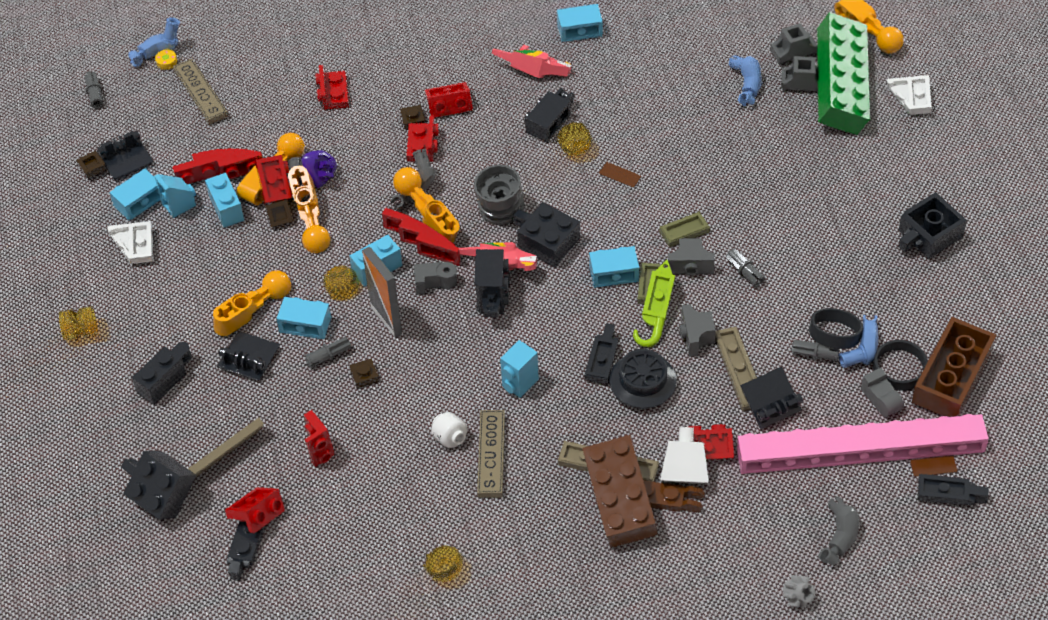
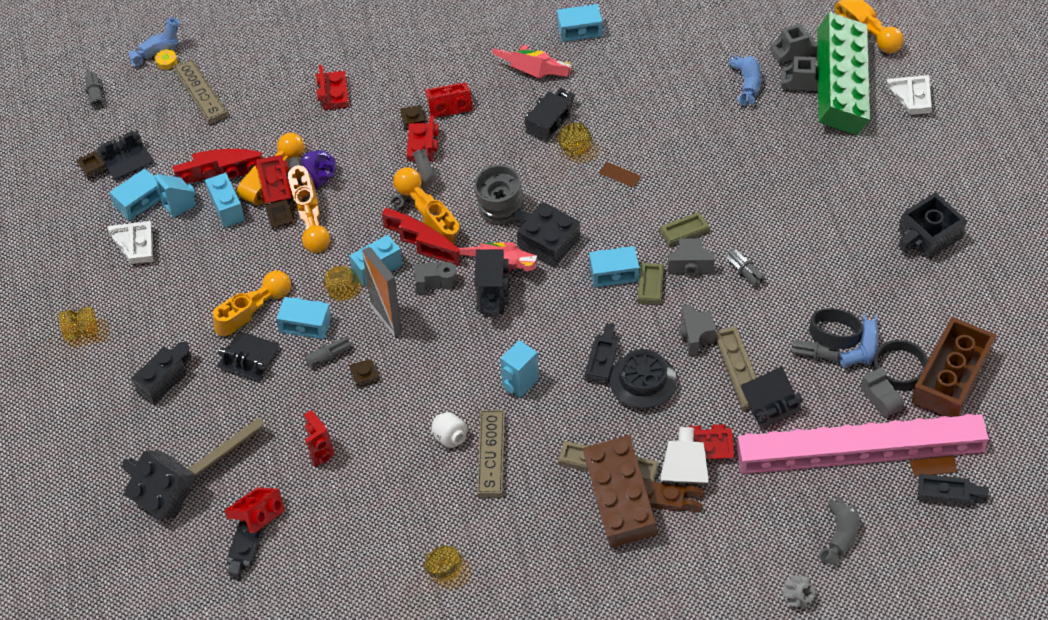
(656, 304): lime plate -> none

